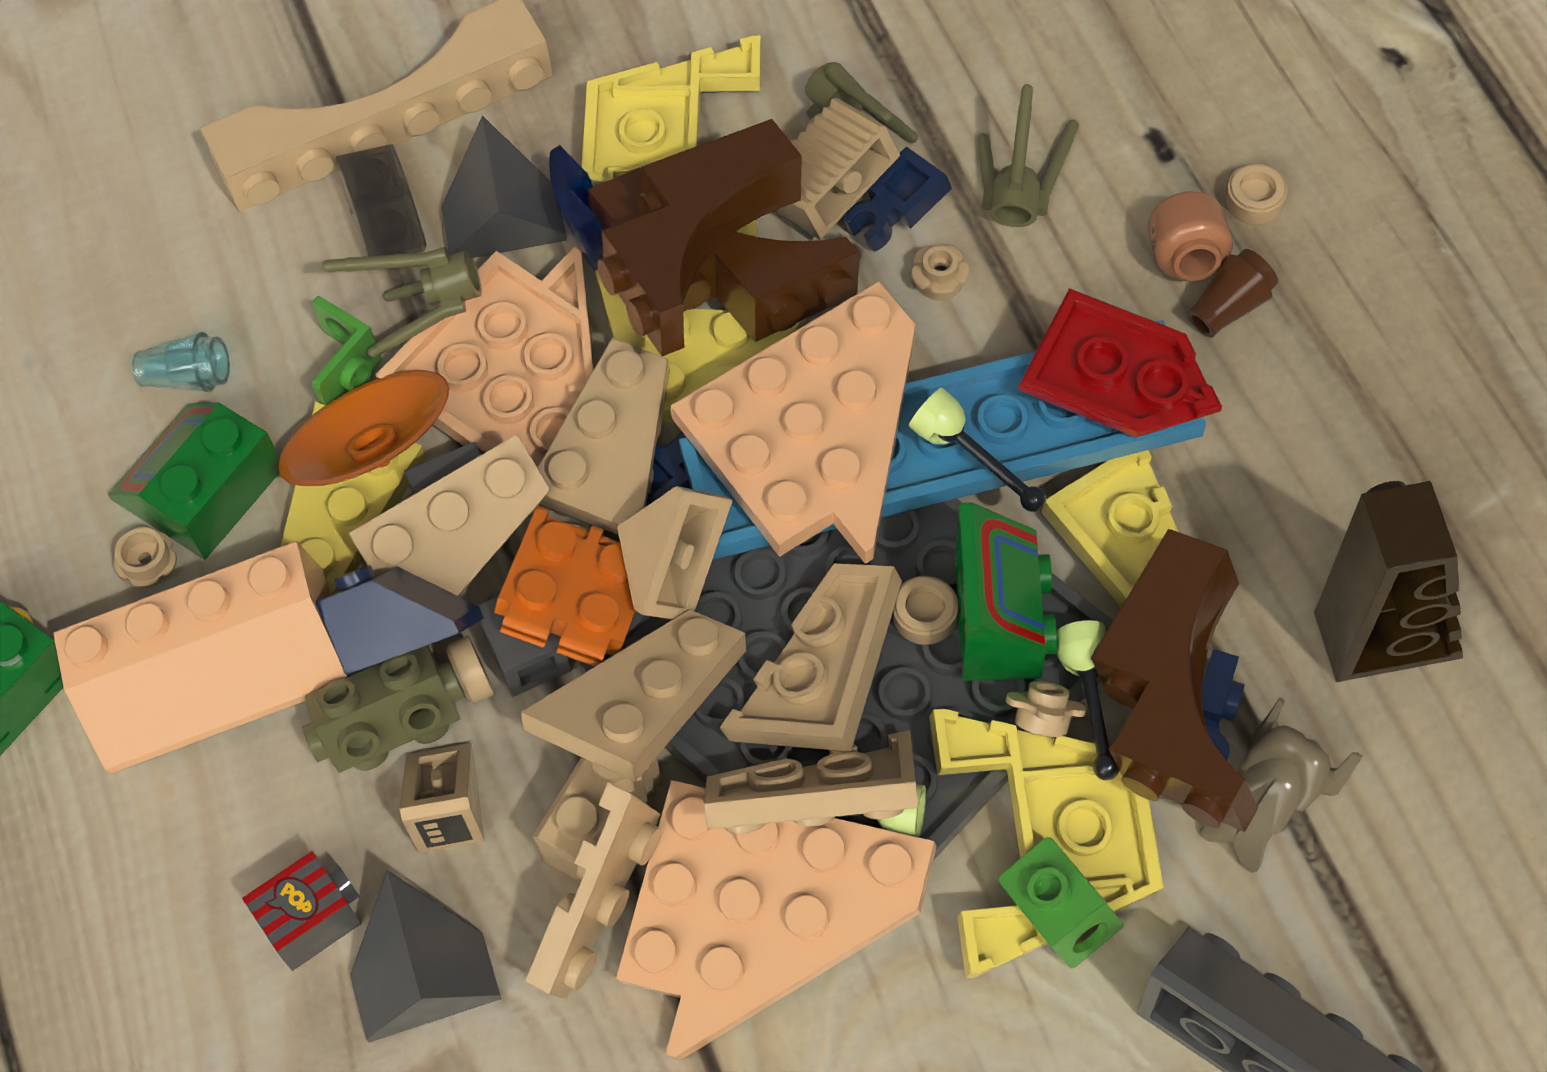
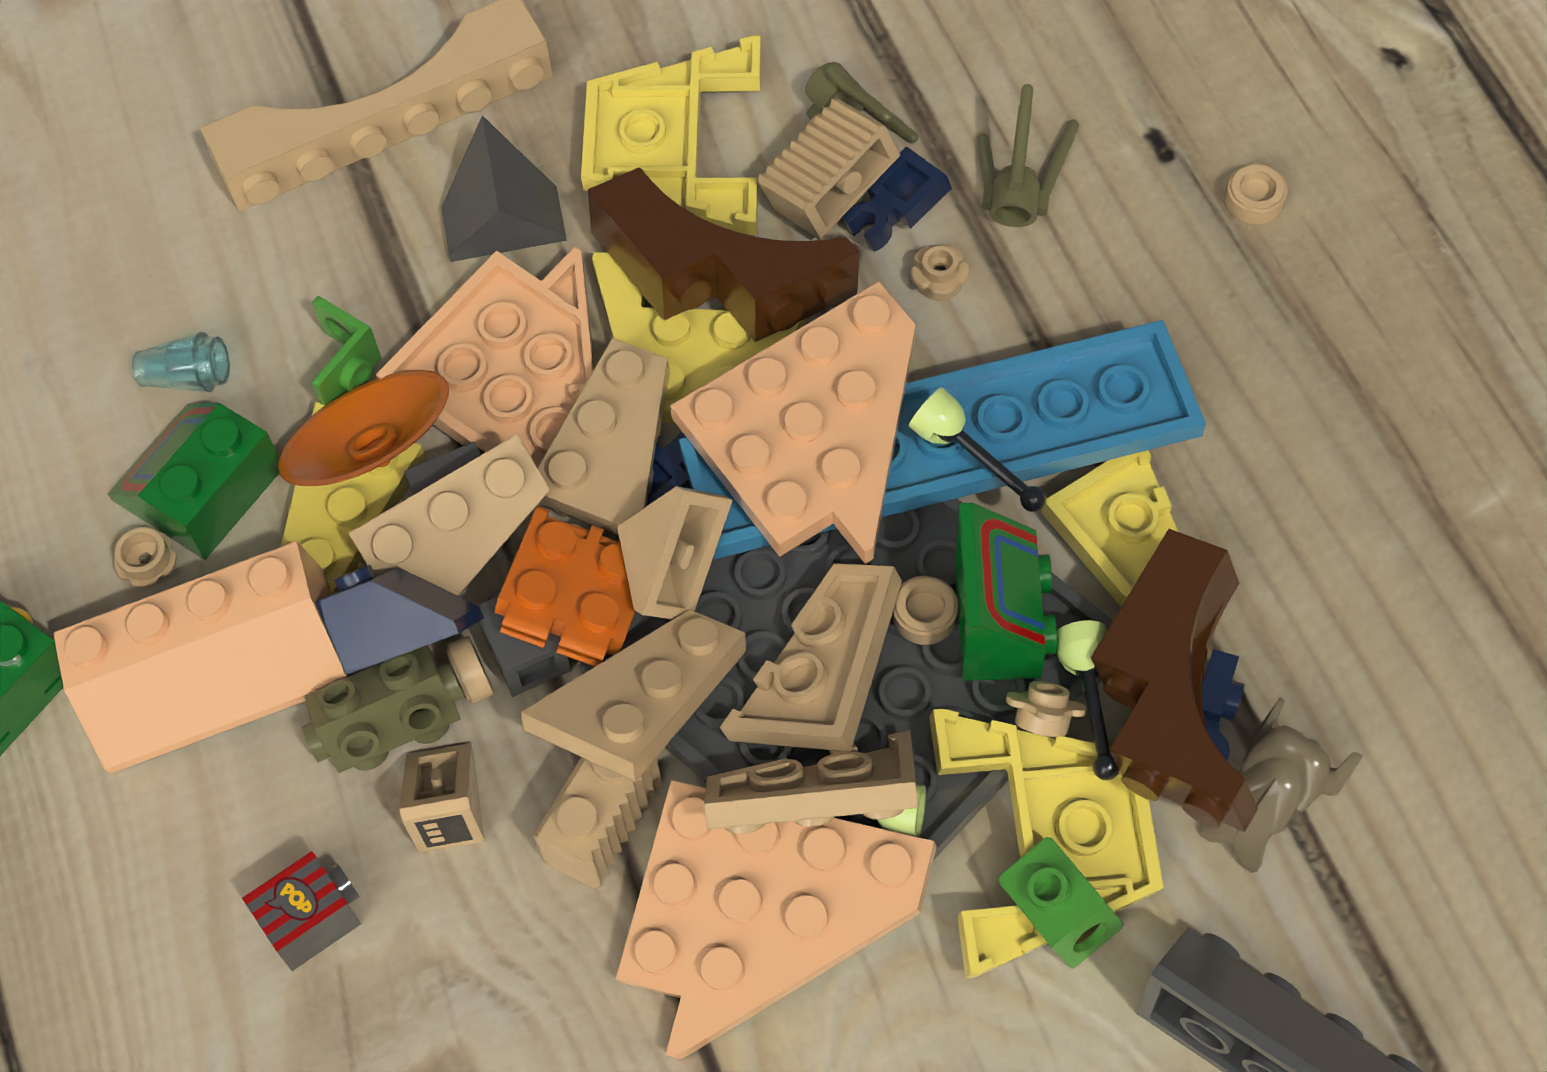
(381, 202): clear smoke slope -> none
(418, 963): dark grey slope -> none
(446, 280): olive plant -> none
(571, 188): clear blue slope -> none
(603, 868): tan wing -> none
(685, 214): reddish brown arch -> none
(1118, 369): red tile -> none
(1190, 236): nougat head -> none
(1234, 291): reddish brown cone -> none
(1392, 586): dark brown wedge -> none

